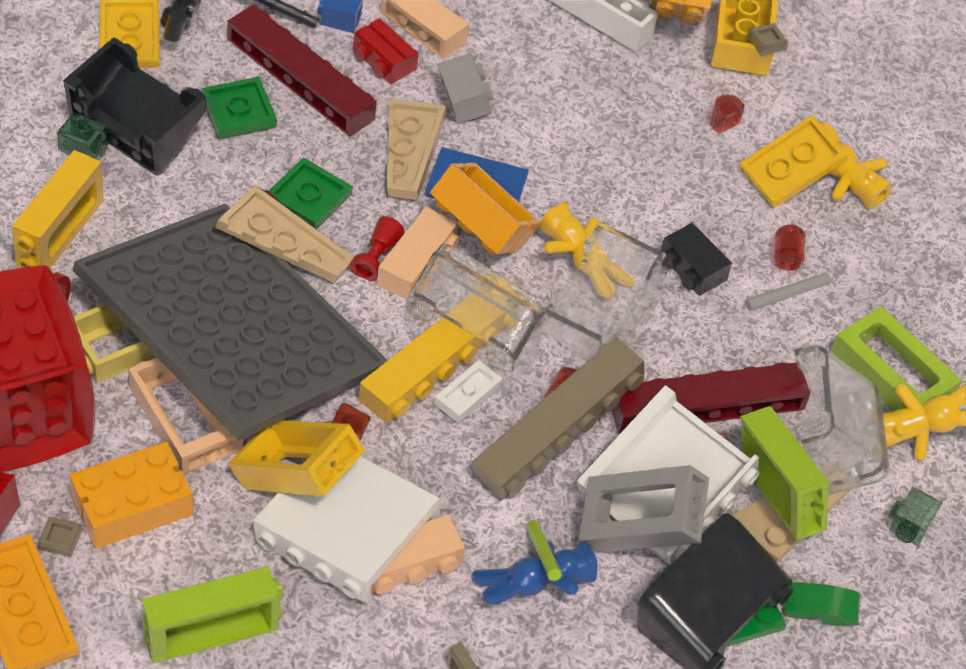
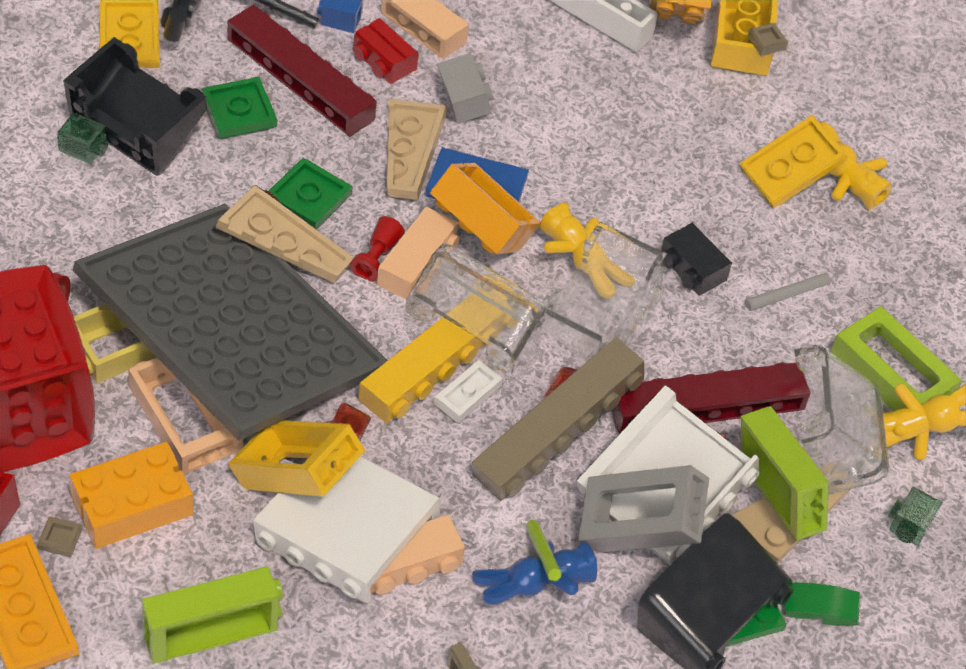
(58, 211): yellow piece -> none
(726, 113): clear red brick -> none
(789, 247): clear red brick -> none

